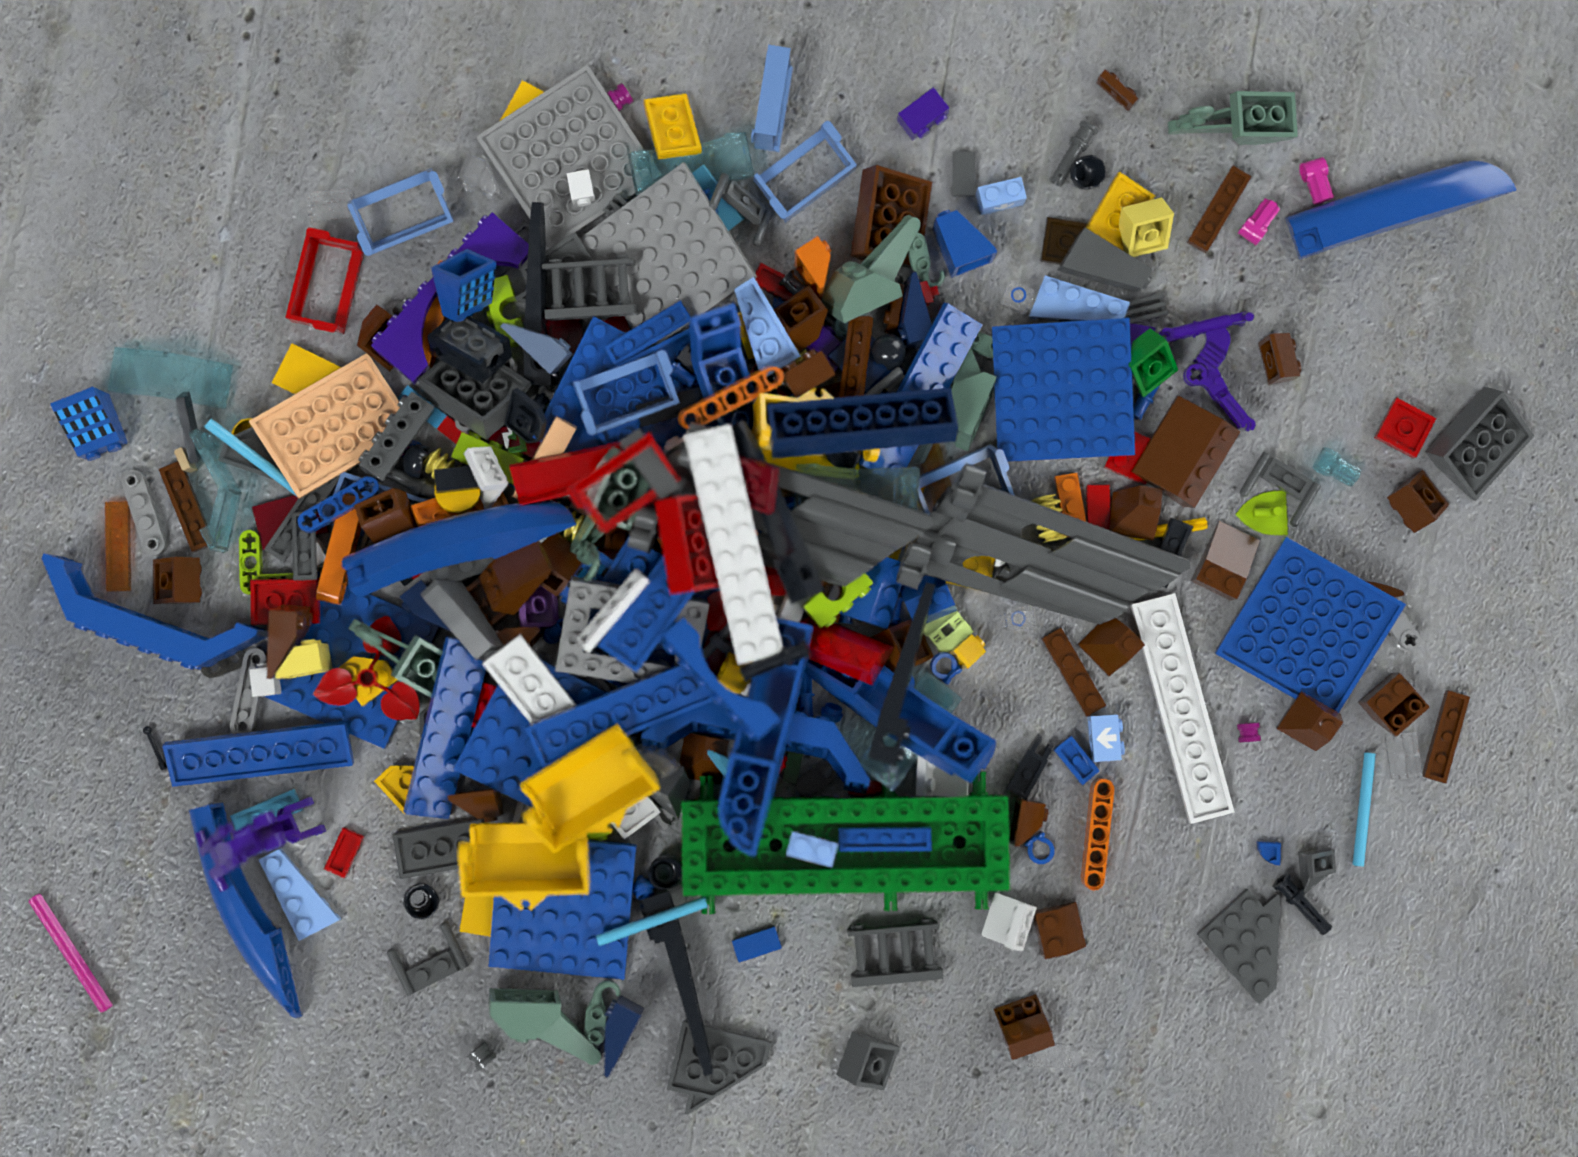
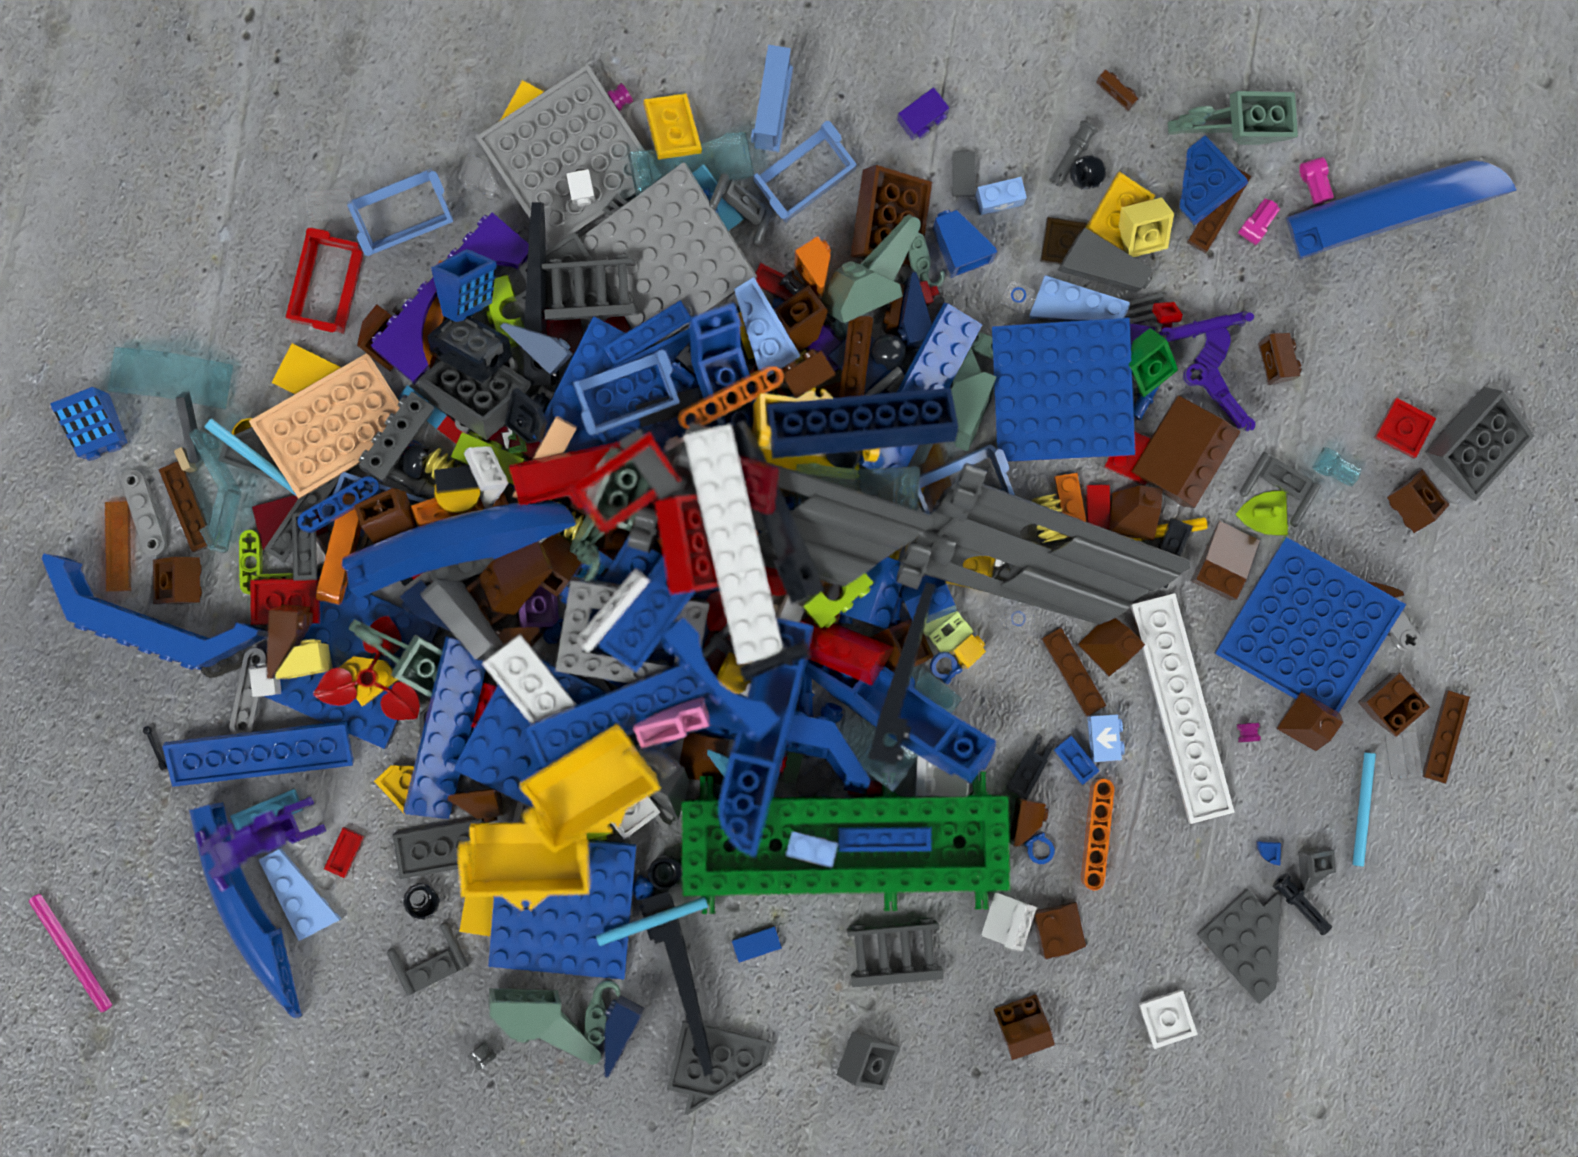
(672, 723): none -> bright pink slope
(1167, 313): none -> red tile
(1167, 1019): none -> white plate
(1207, 180): none -> blue plate

